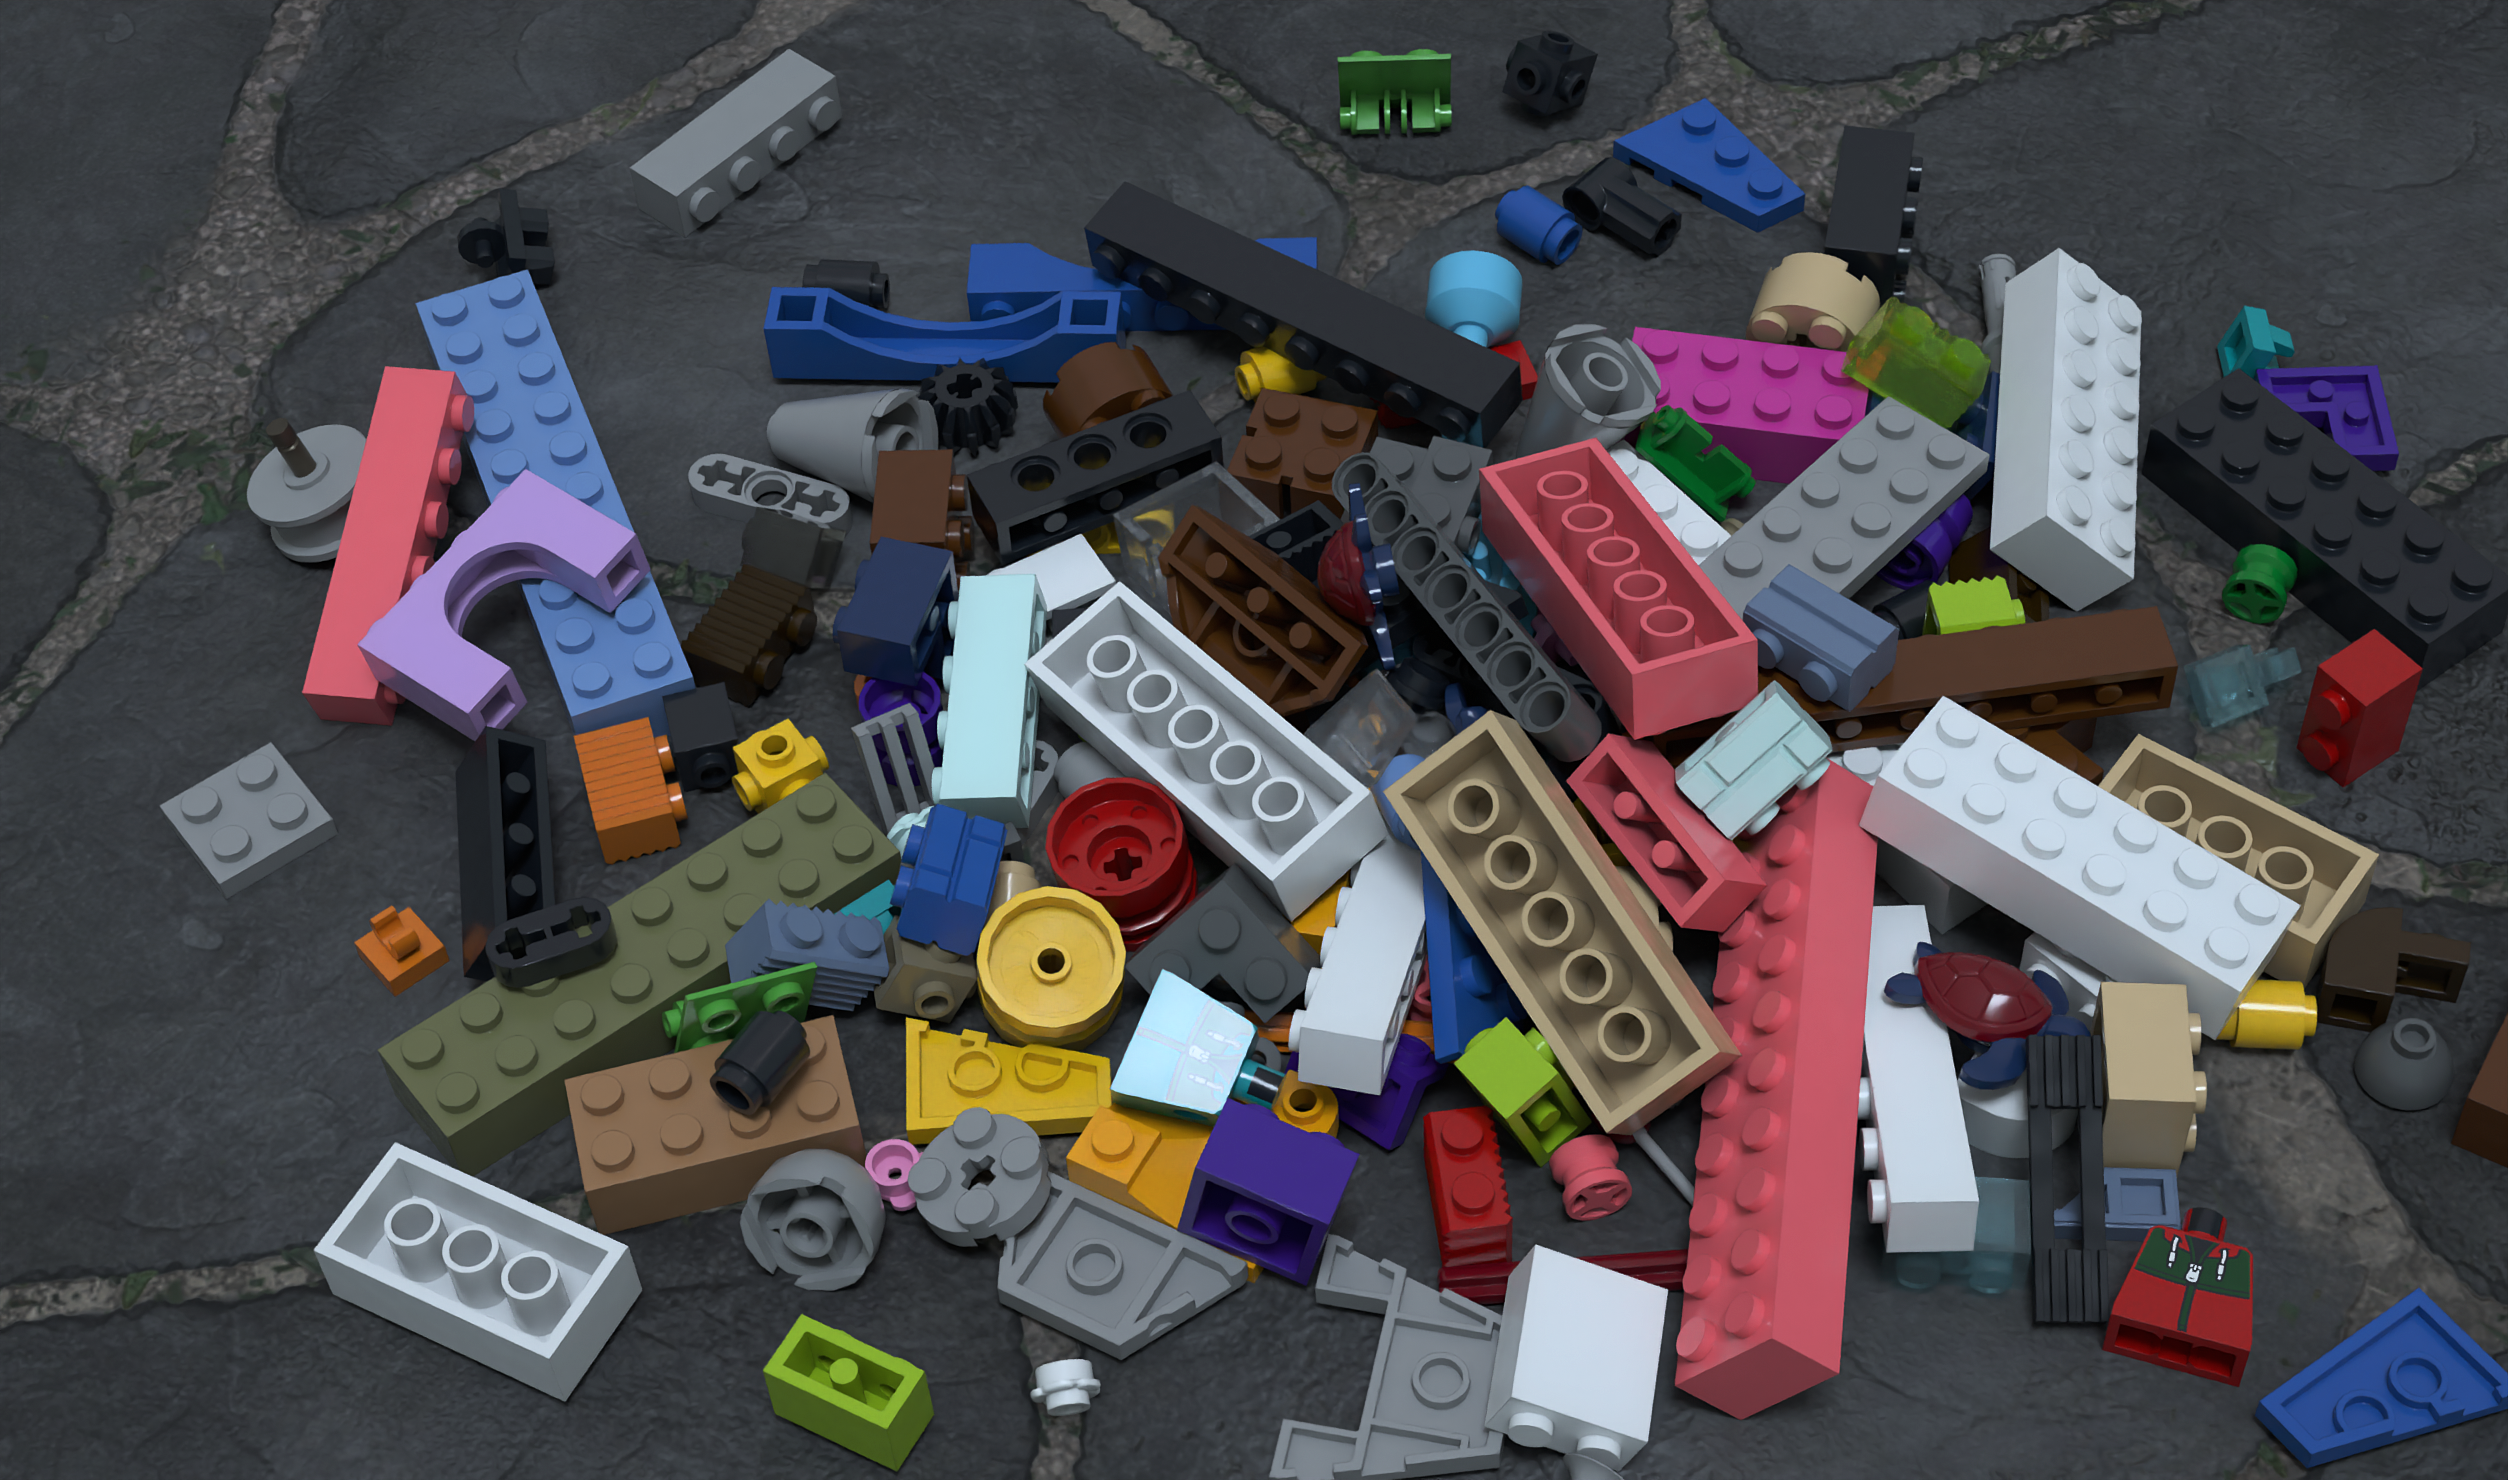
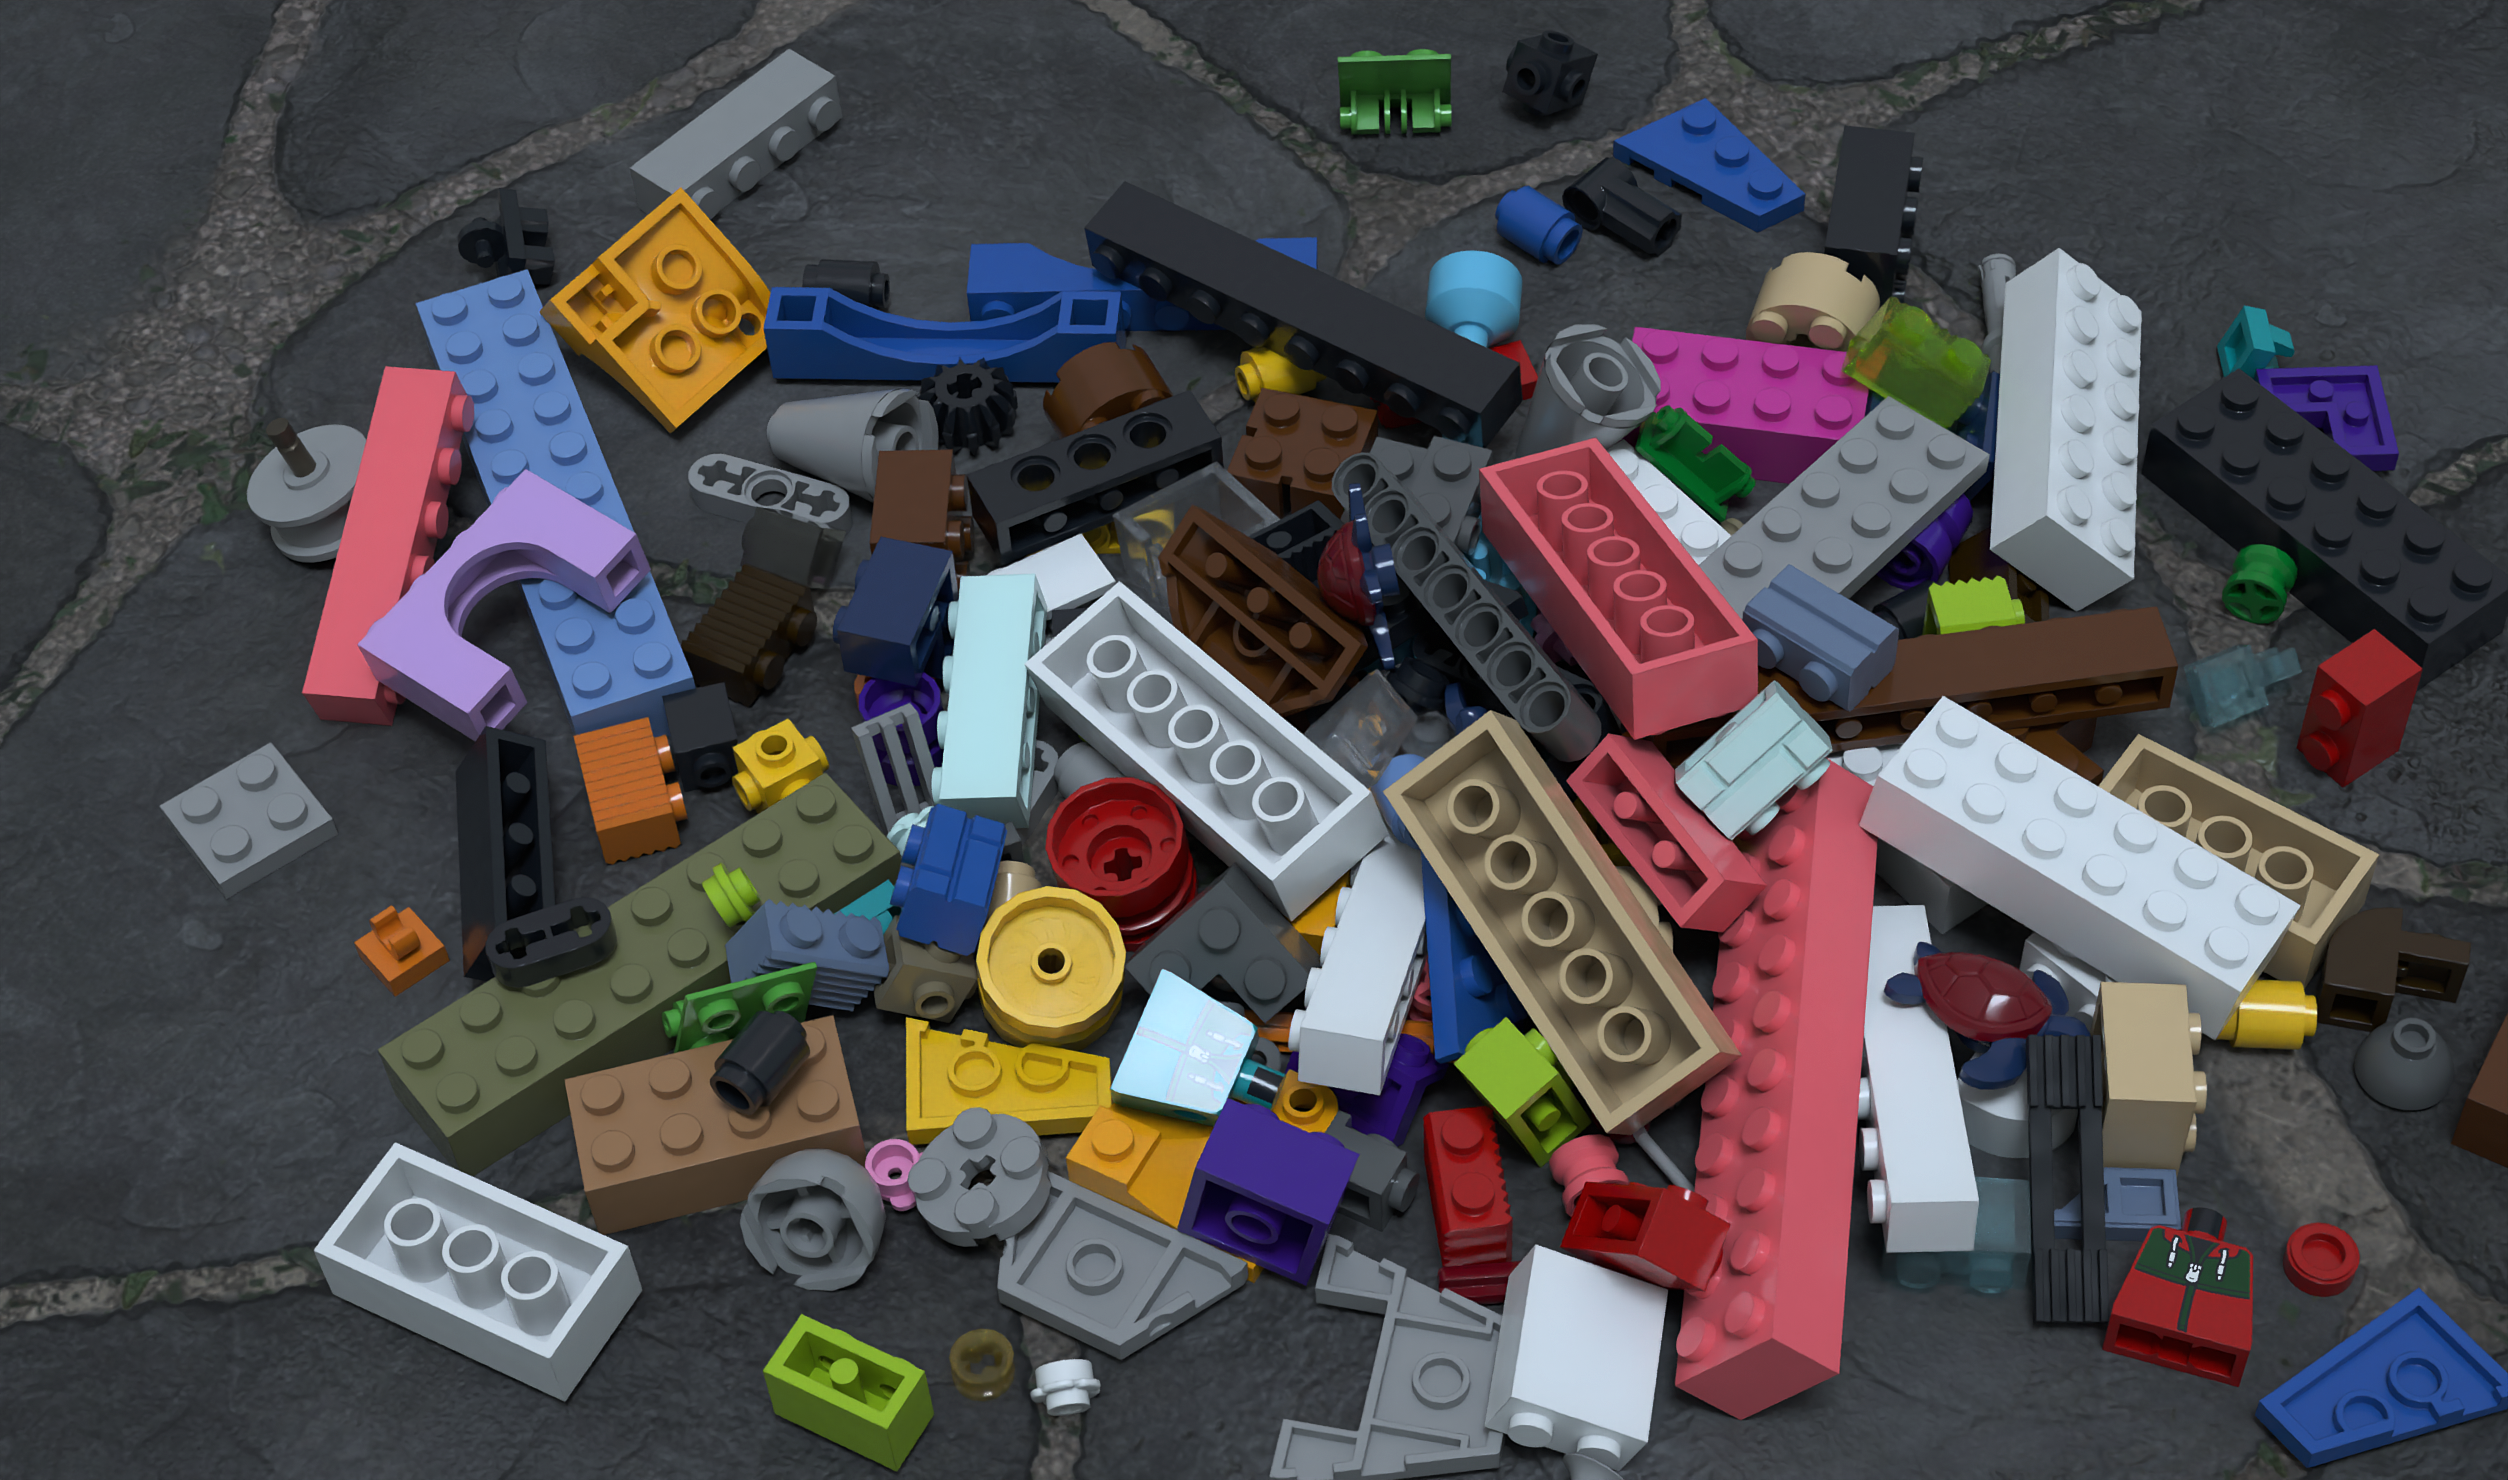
(666, 310): none -> light orange slope
(731, 894): none -> lime plate
(993, 1379): none -> clear yellow bush
(1380, 1176): none -> dark grey brick
(1647, 1233): none -> red brick
(2321, 1259): none -> red tile

